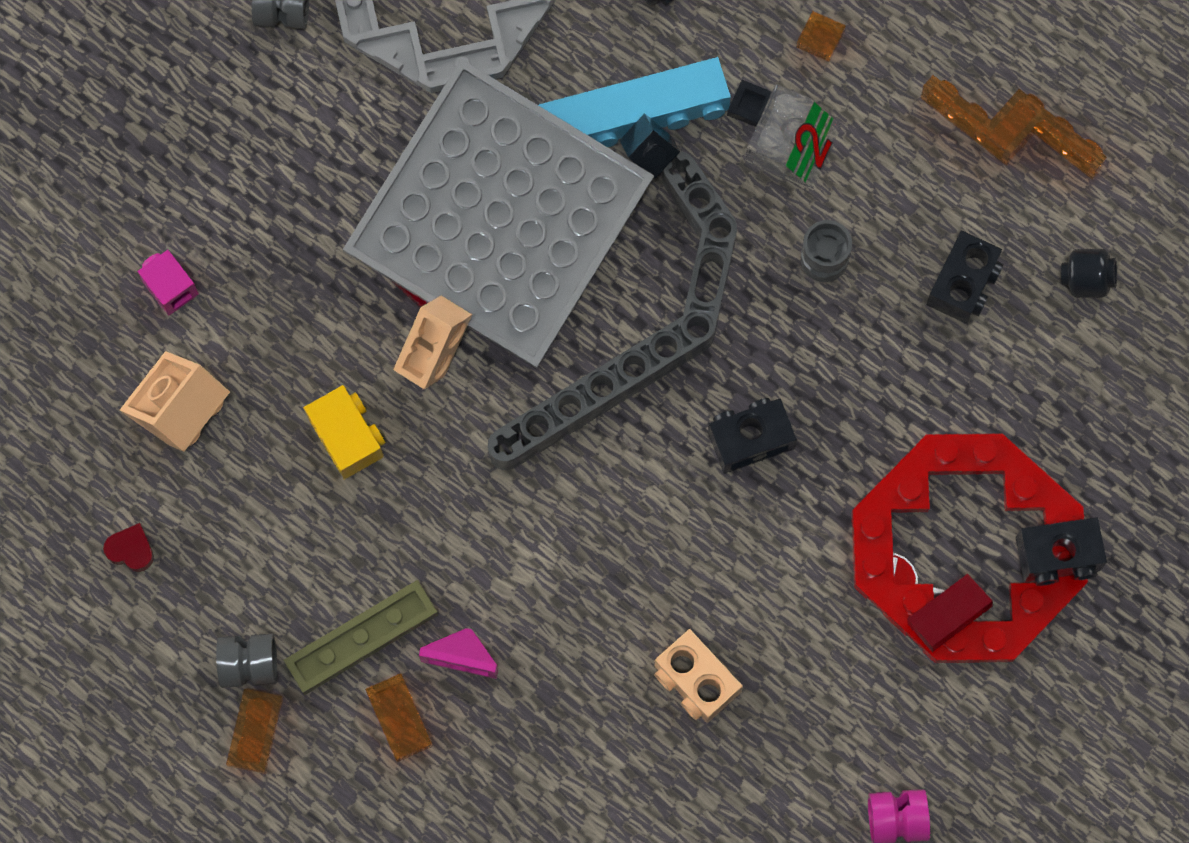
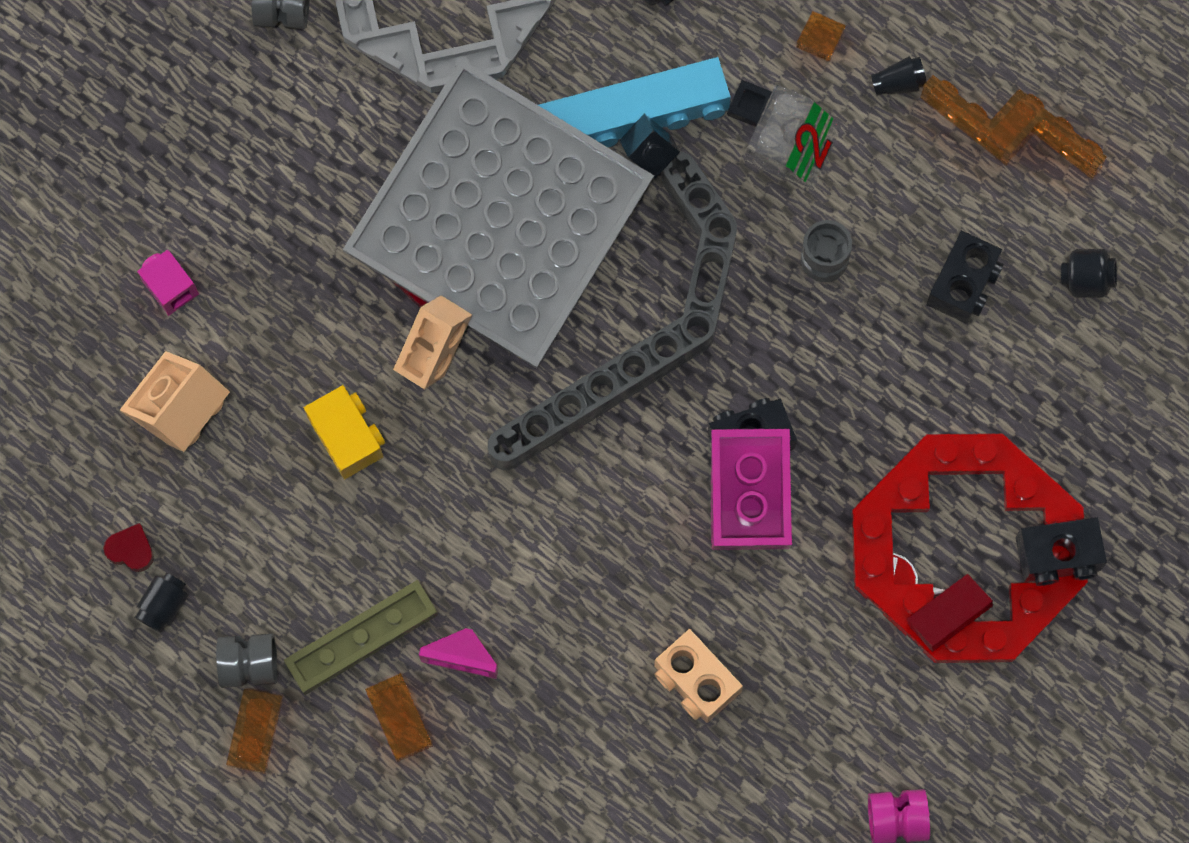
(161, 602): none -> black brick
(750, 489): none -> dark pink slope
(900, 77): none -> black cone

